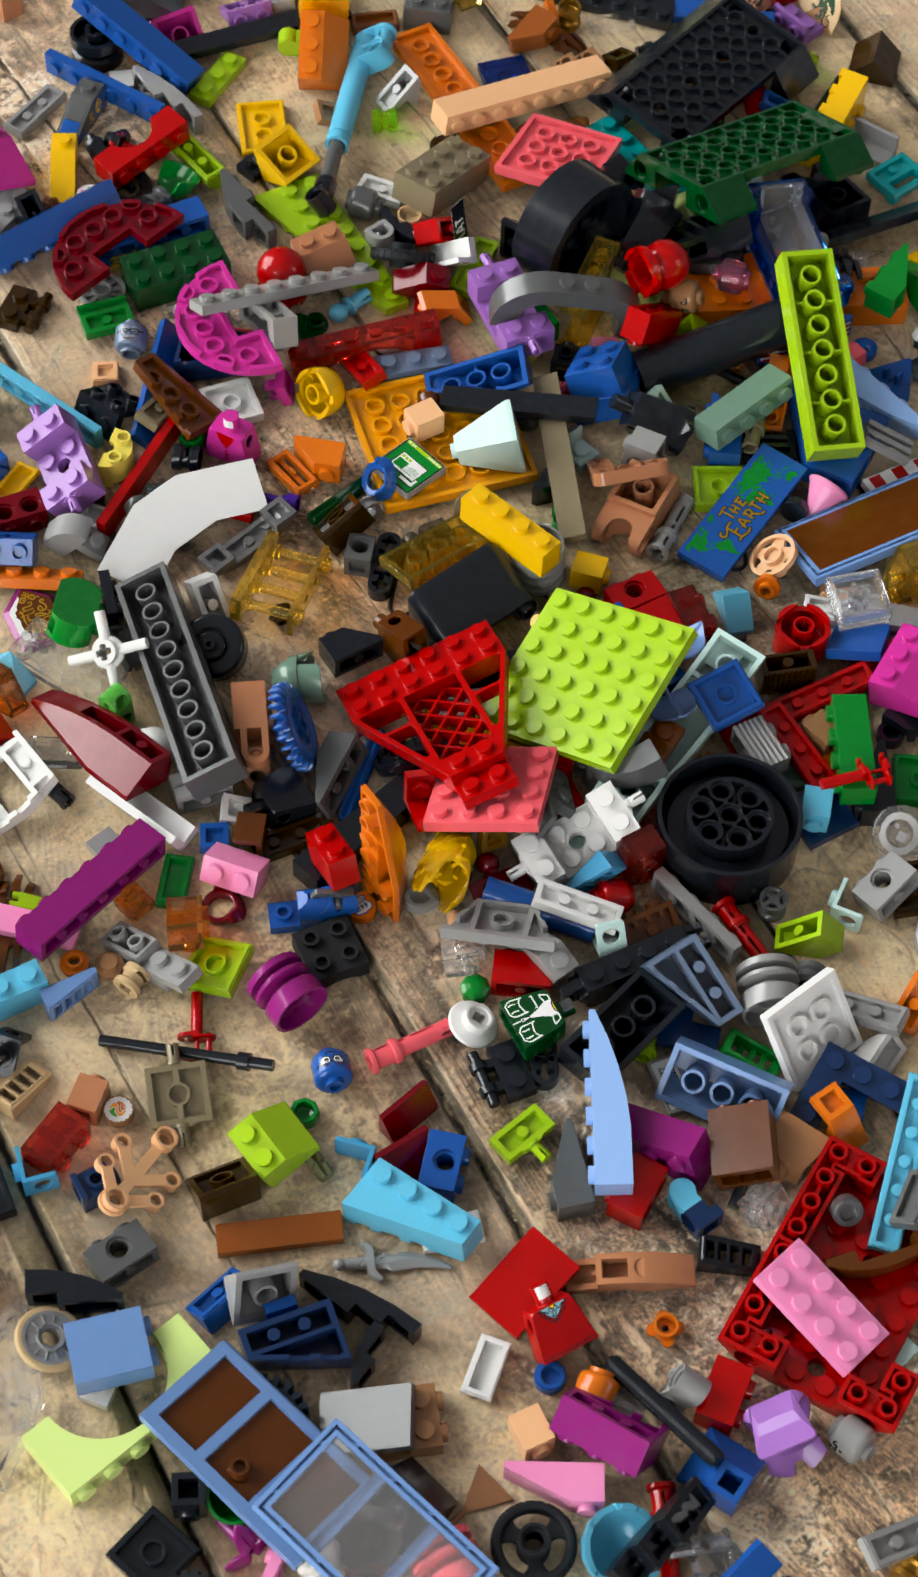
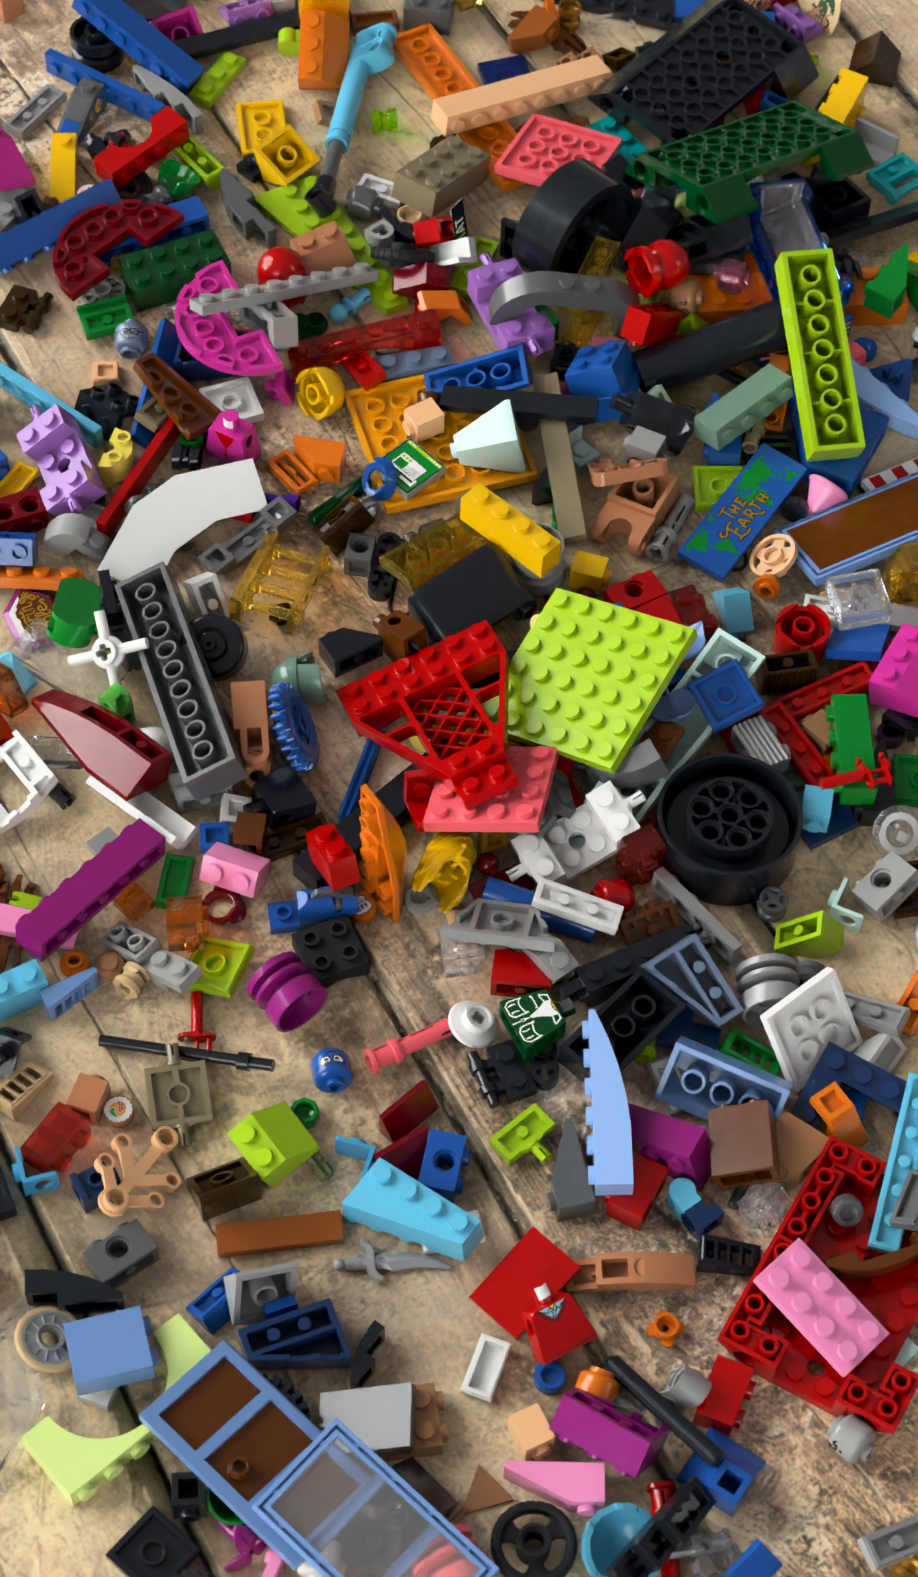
(123, 76): white tile -> none
(336, 769): dark grey slope -> none
(355, 1301): black slope -> none
(391, 764): black tile -> none
(402, 87): light grey slope -> none
(475, 988): green tile -> none
(601, 866): dark azure slope -> none
(607, 943): light aqua bracket -> none
(739, 925): red pin -> none
(784, 1433): medium lavender piece -> none
(887, 438): light grey tile -> none

